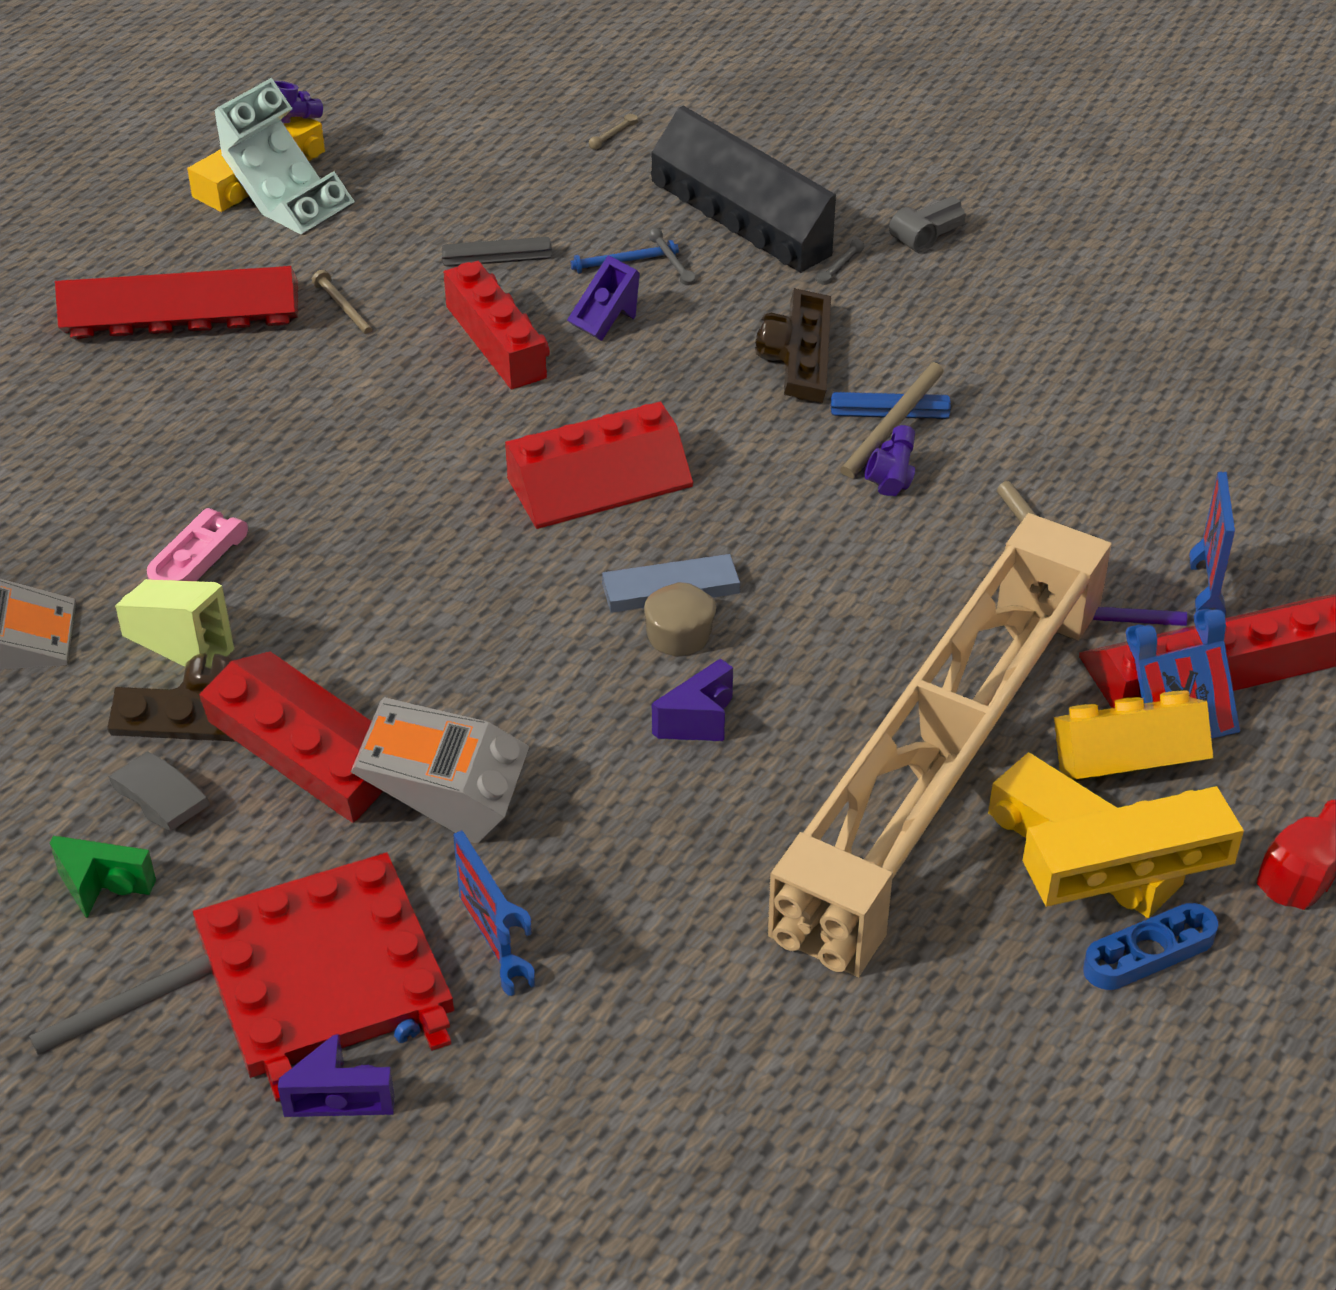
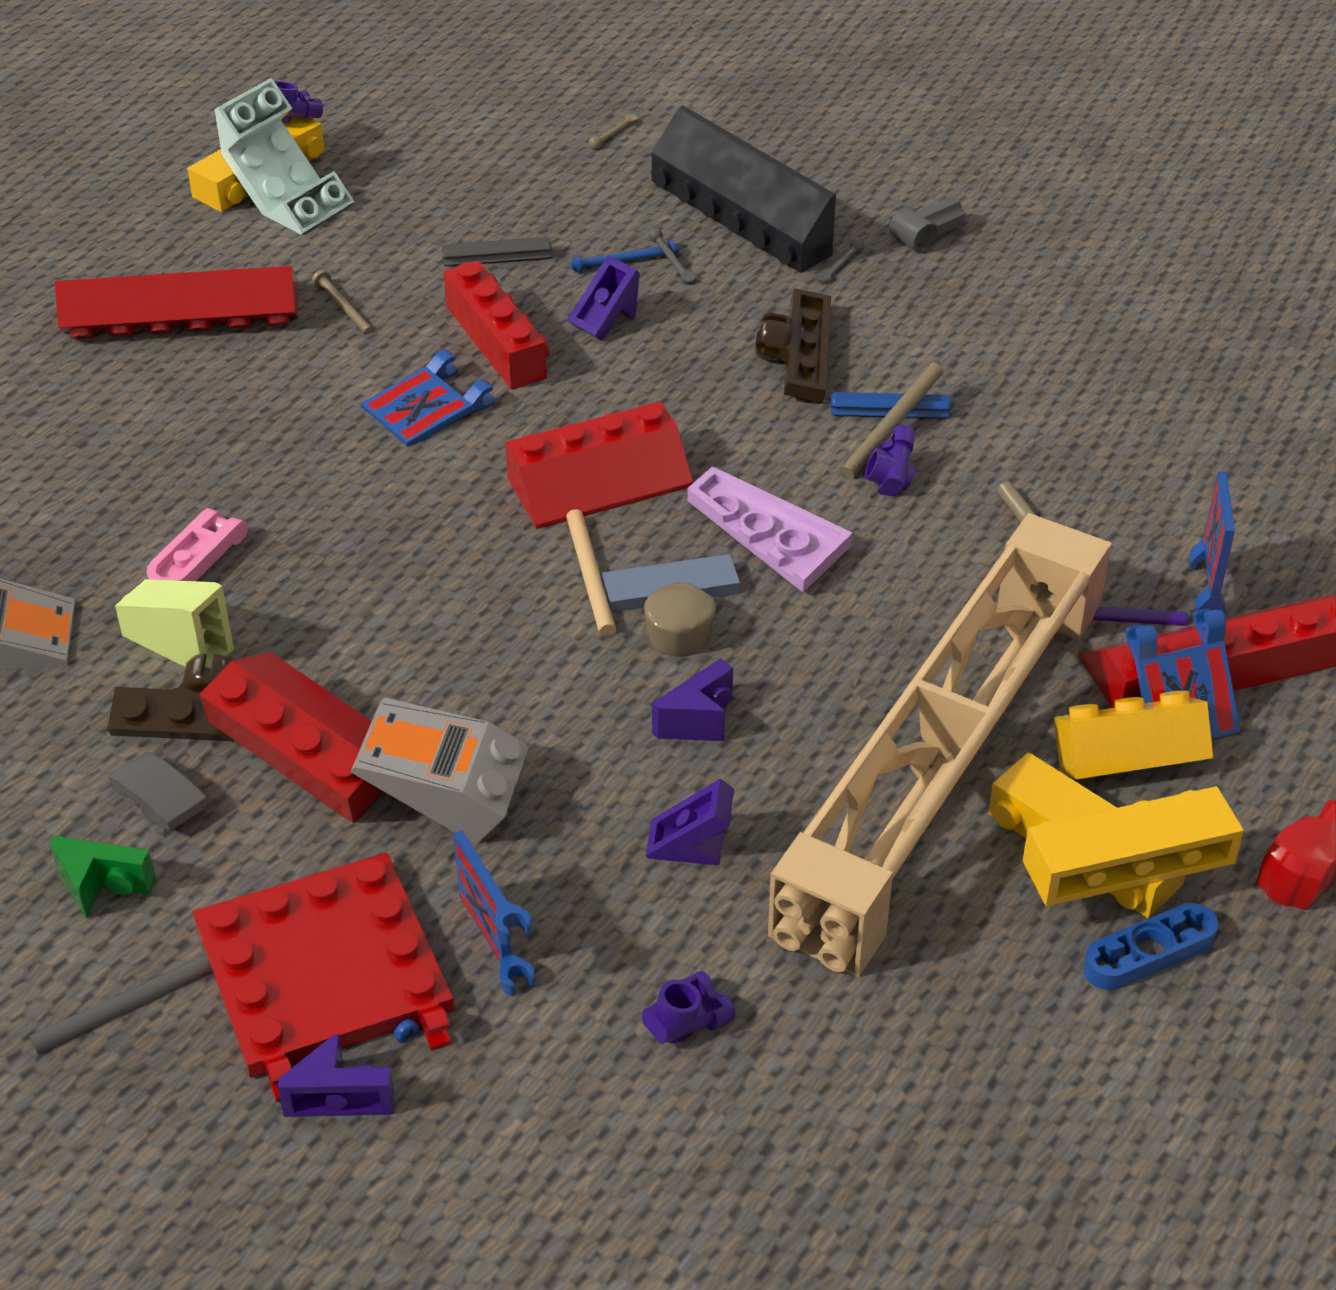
(425, 402): none -> blue flag
(591, 573): none -> tan bar
(687, 1007): none -> dark purple plate
(693, 827): none -> dark purple slope
(774, 530): none -> lavender wing

